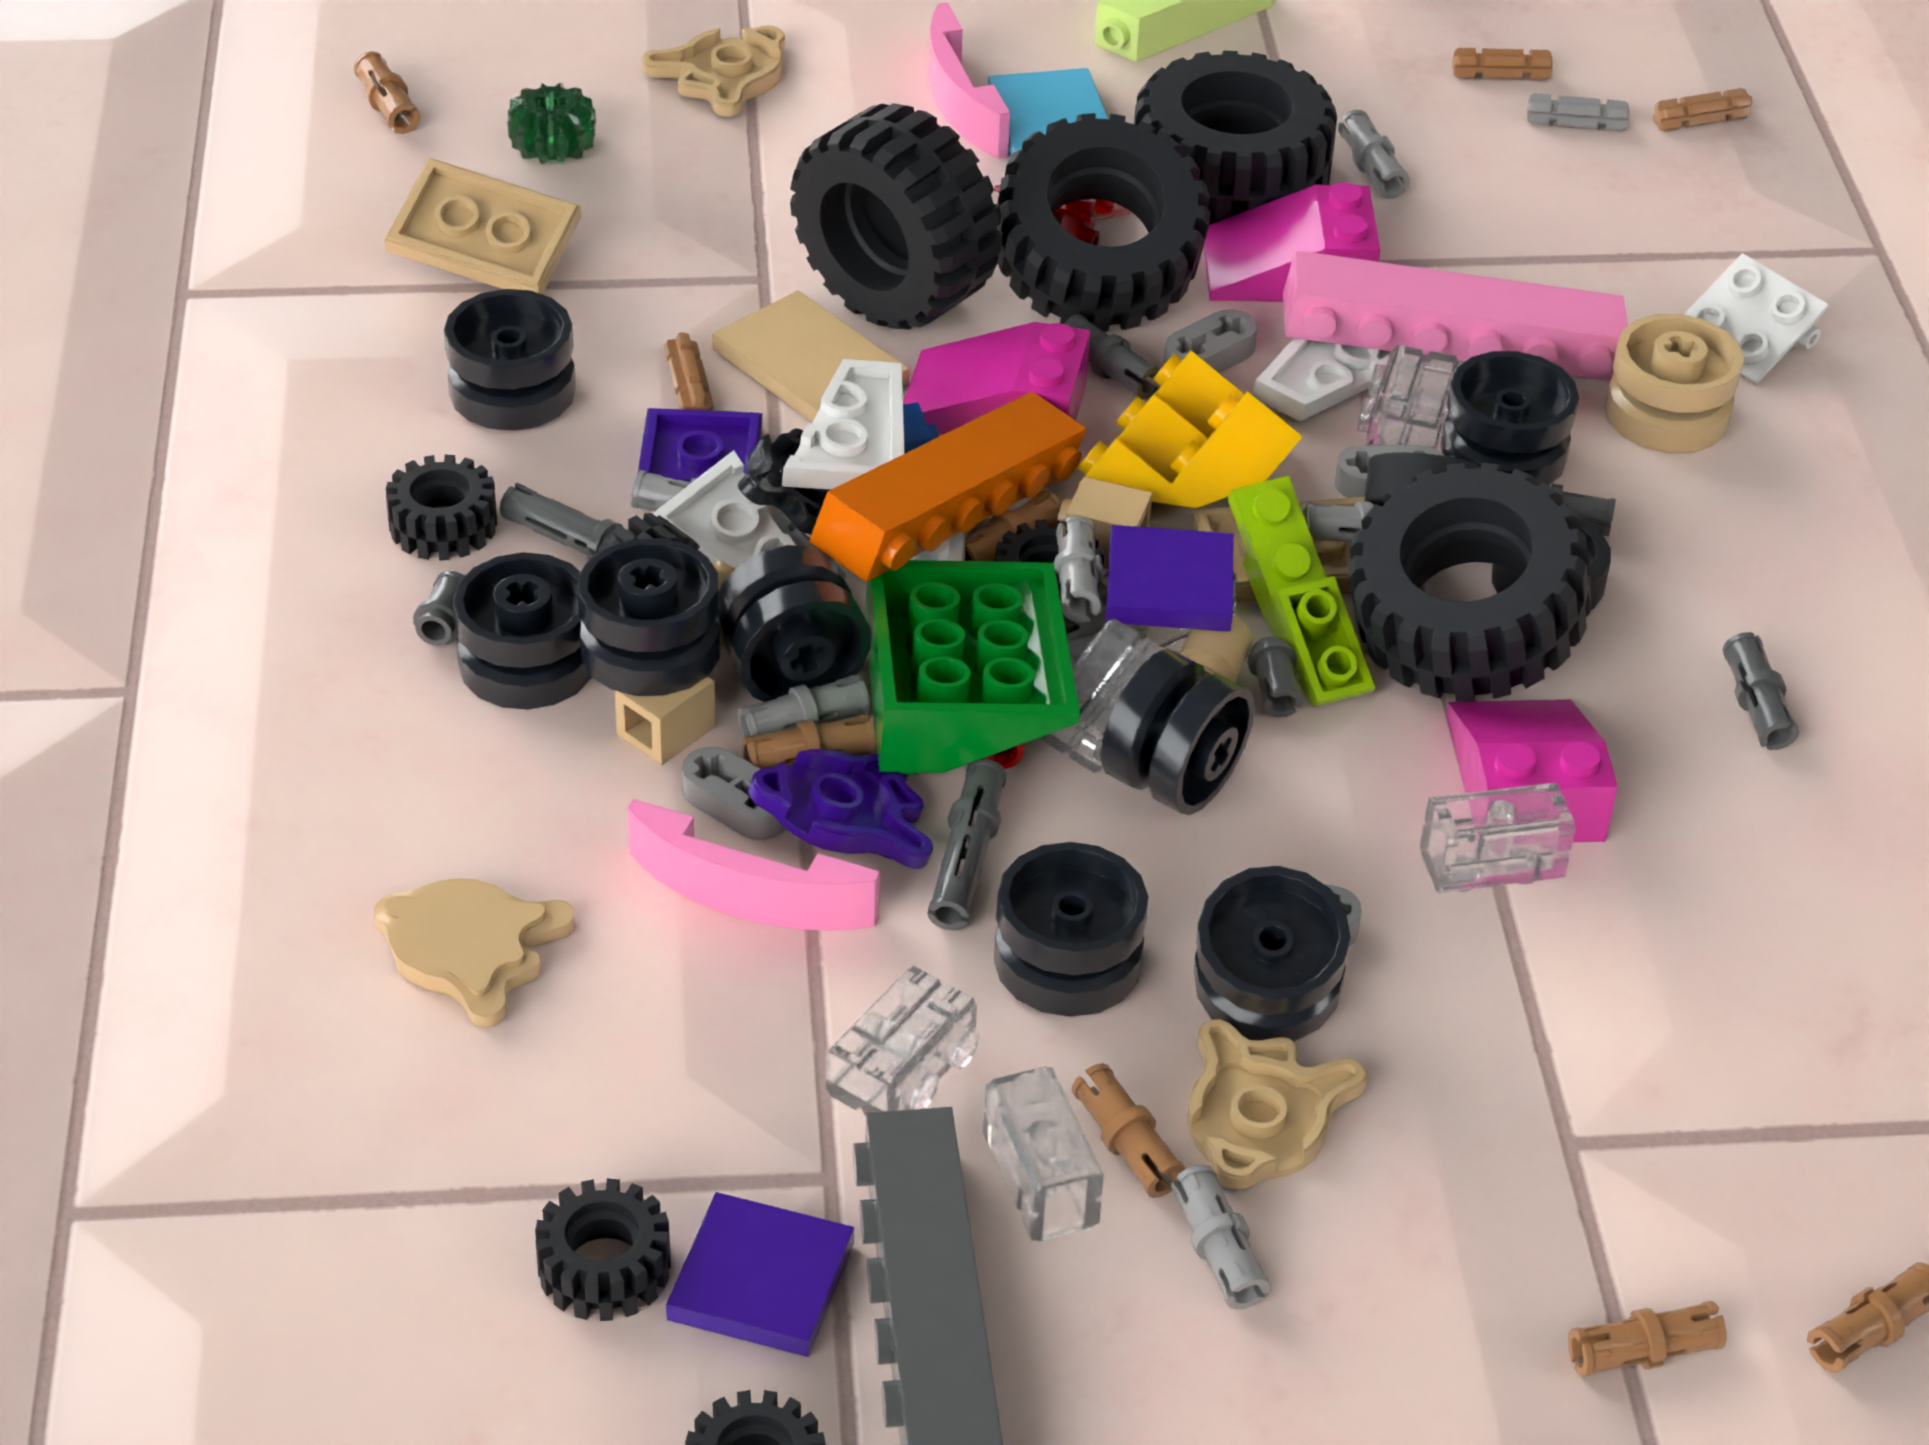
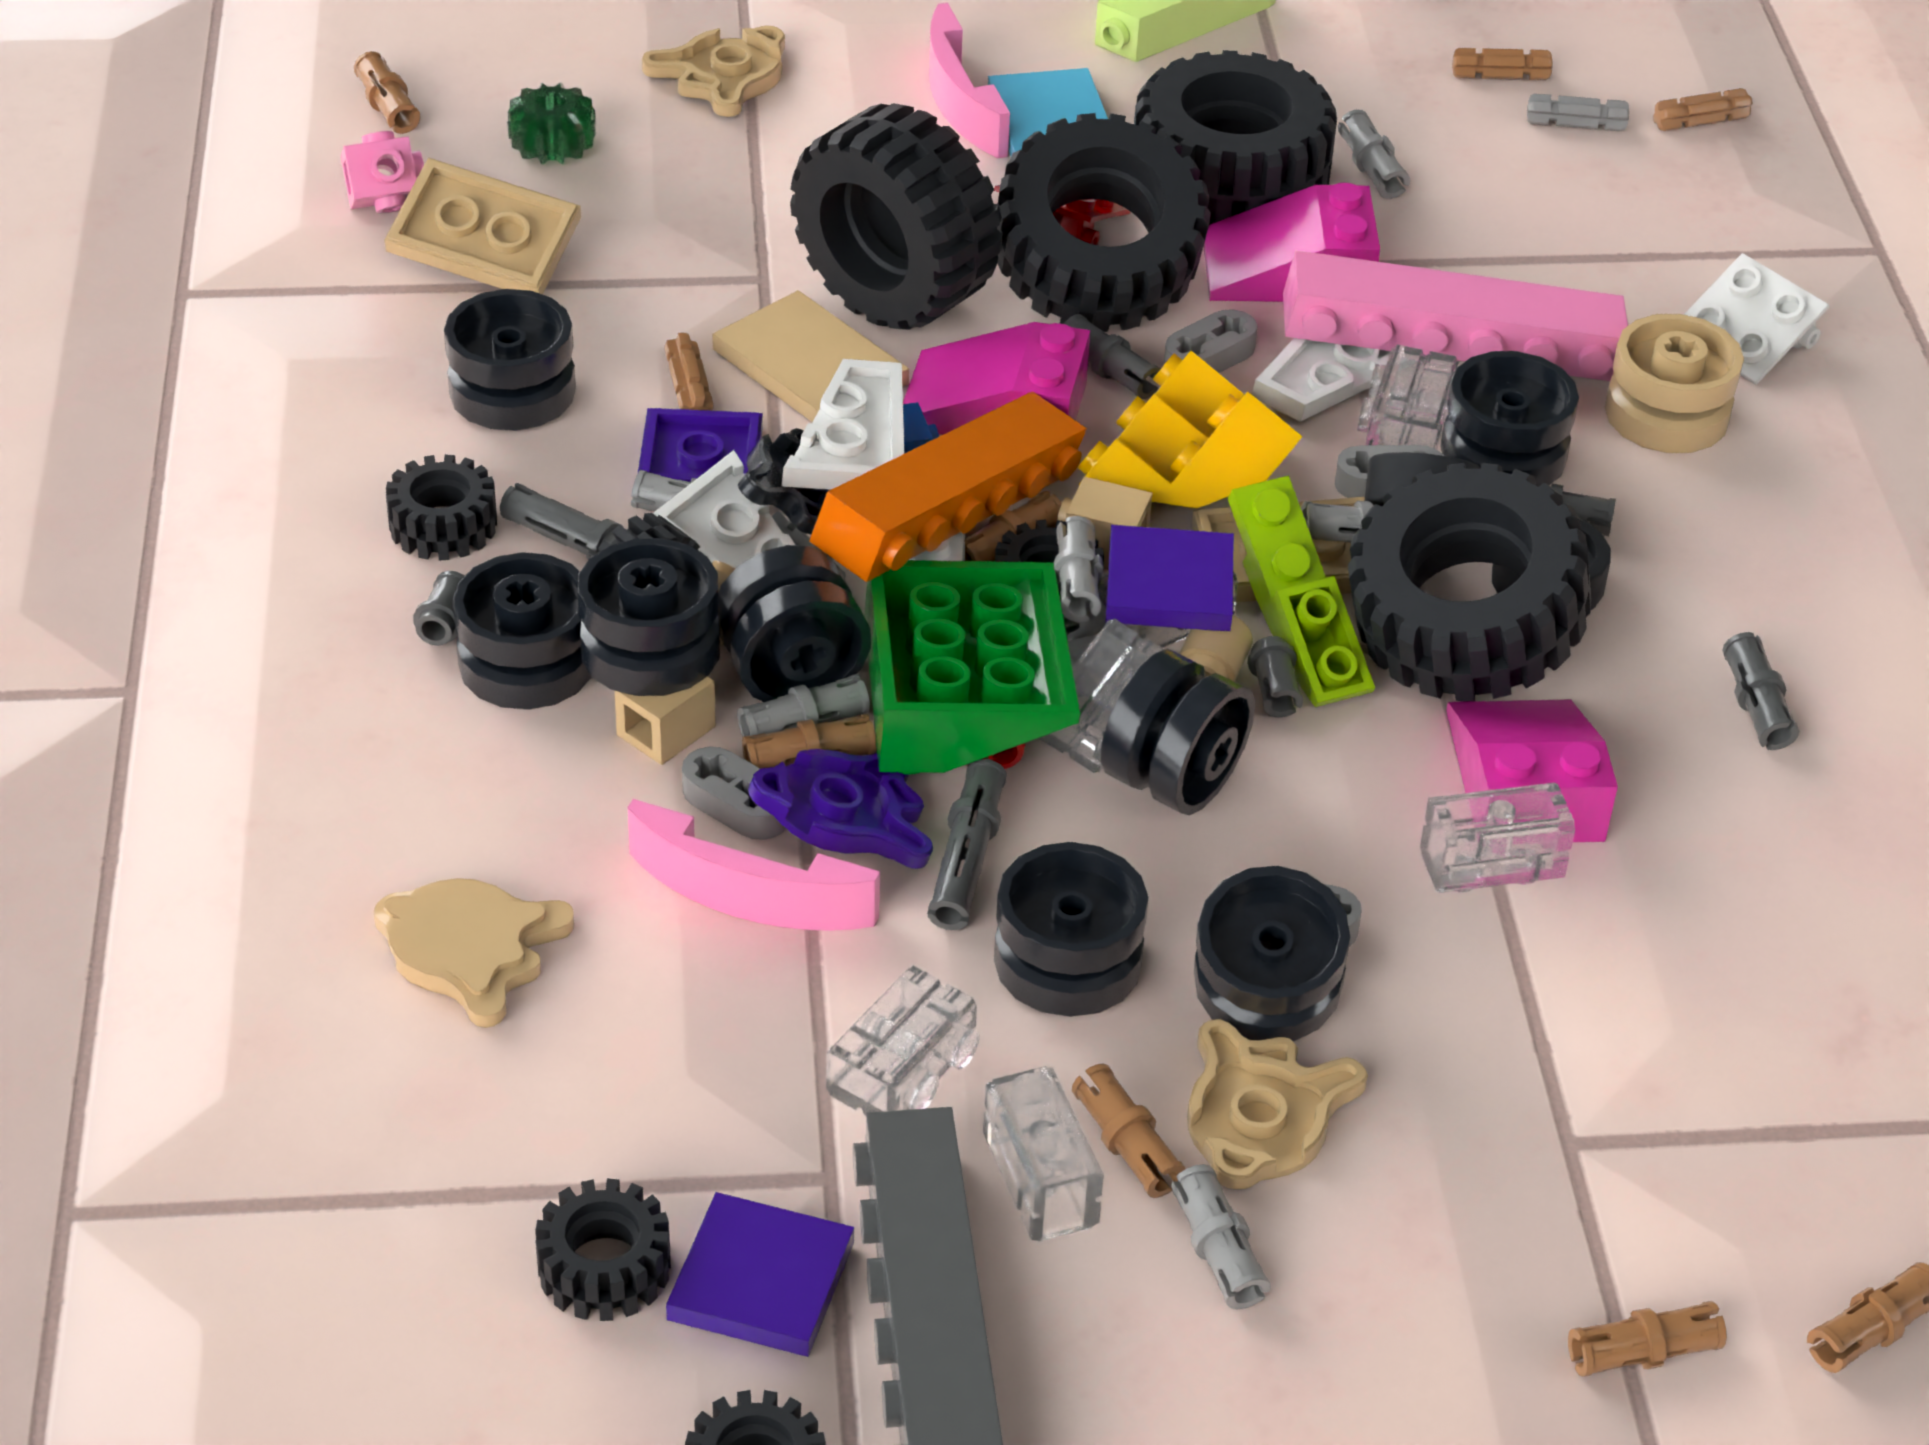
(367, 185): none -> bright pink brick

